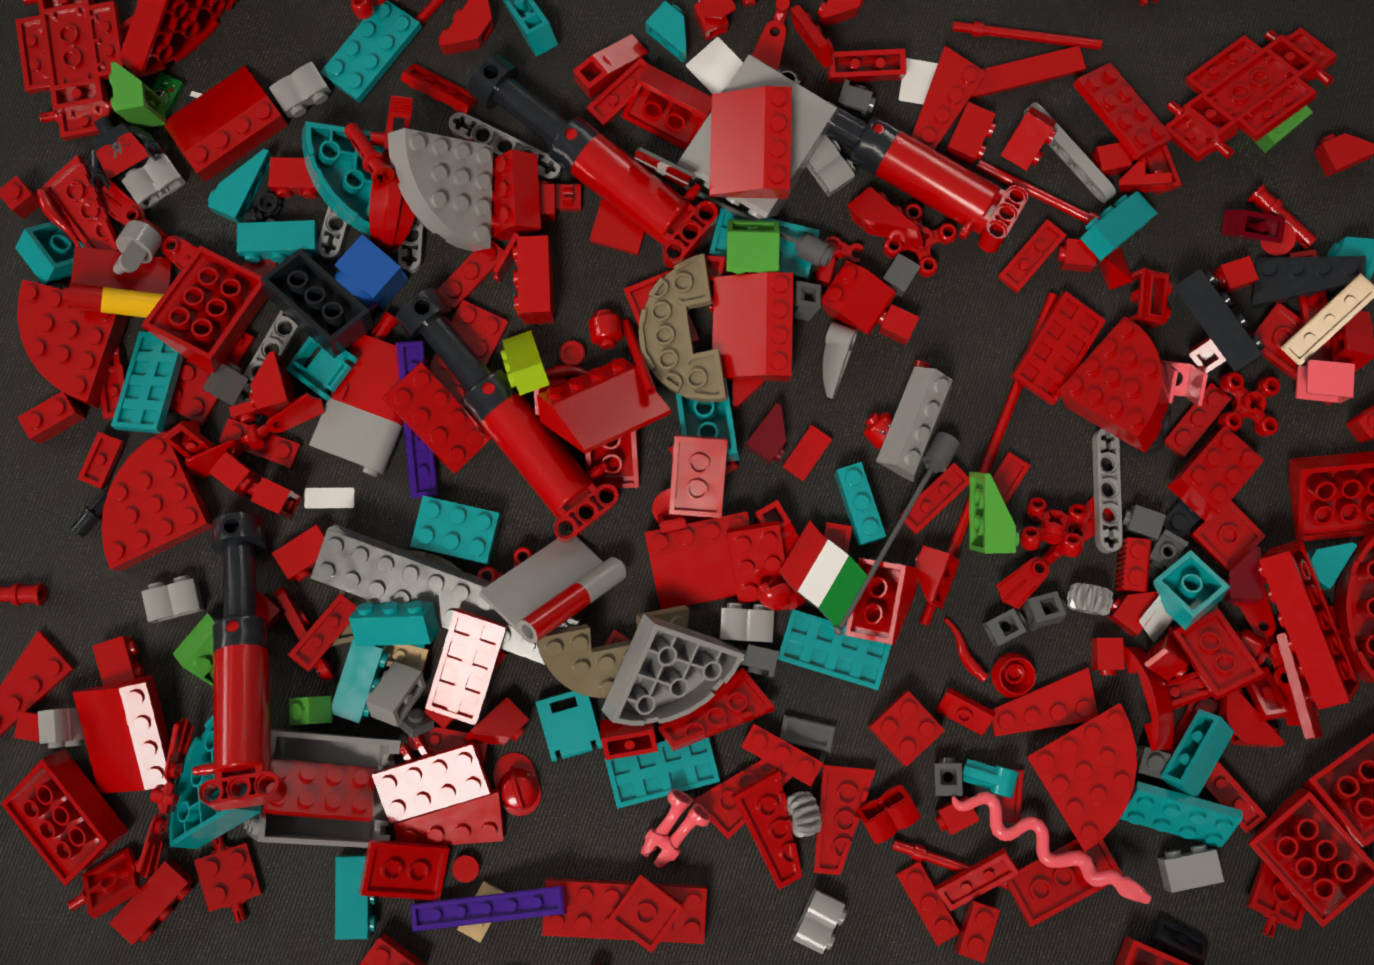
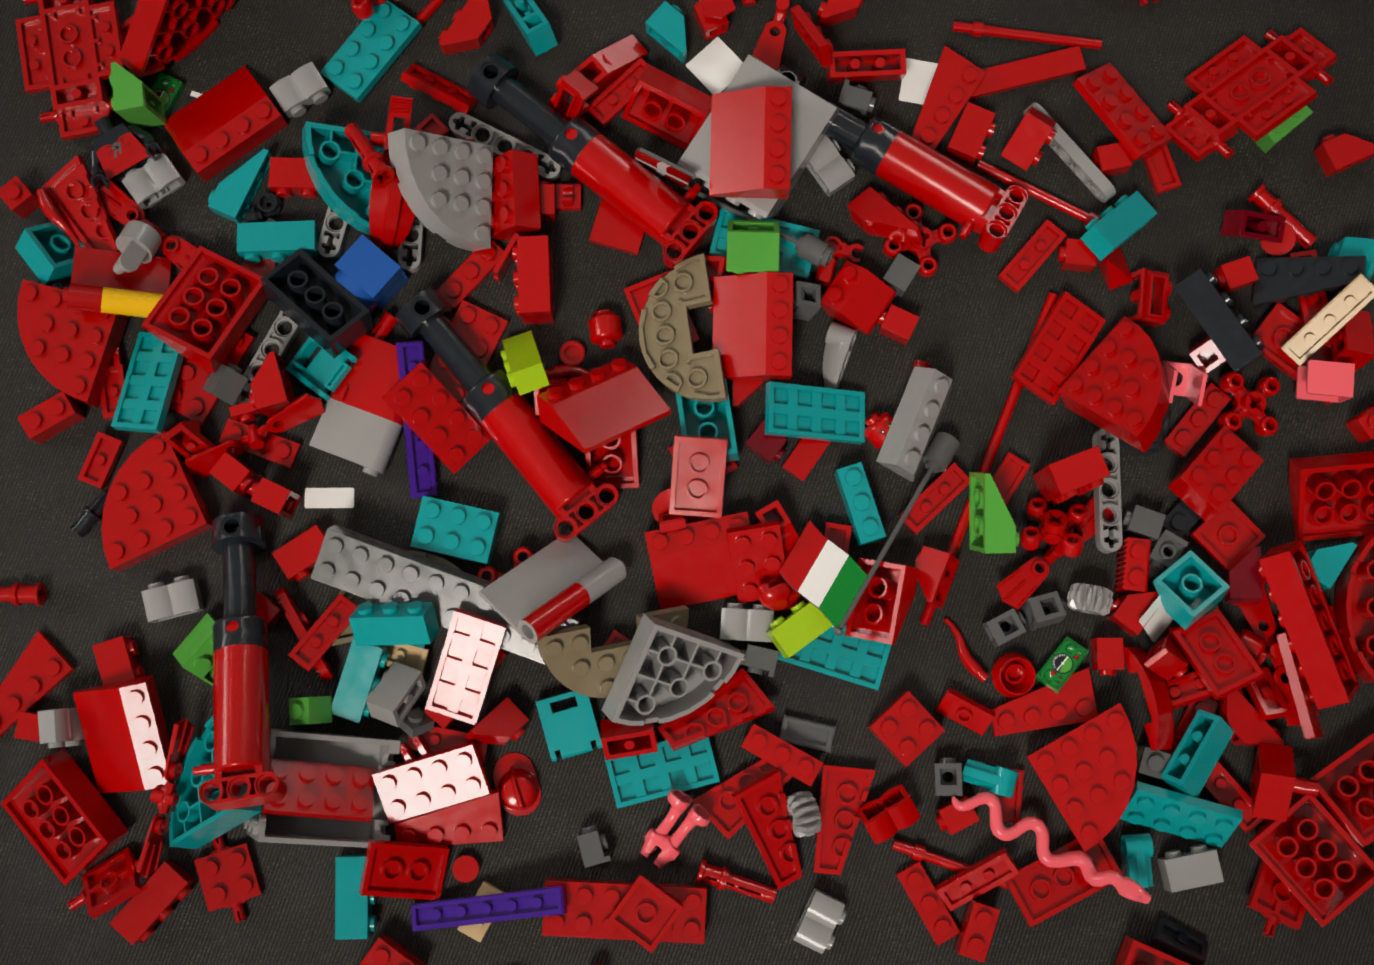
(433, 125): none -> red tile
(579, 88): none -> red window
(592, 846): none -> dark grey brick
(638, 357): red piece -> none
(724, 879): none -> red pin
(797, 629): none -> lime brick
(814, 413): none -> teal plate
(1062, 665): none -> tile
(1072, 476): none -> red brick
(1138, 180): red slope -> none
(1138, 851): none -> teal piece
(1275, 781): none -> red brick

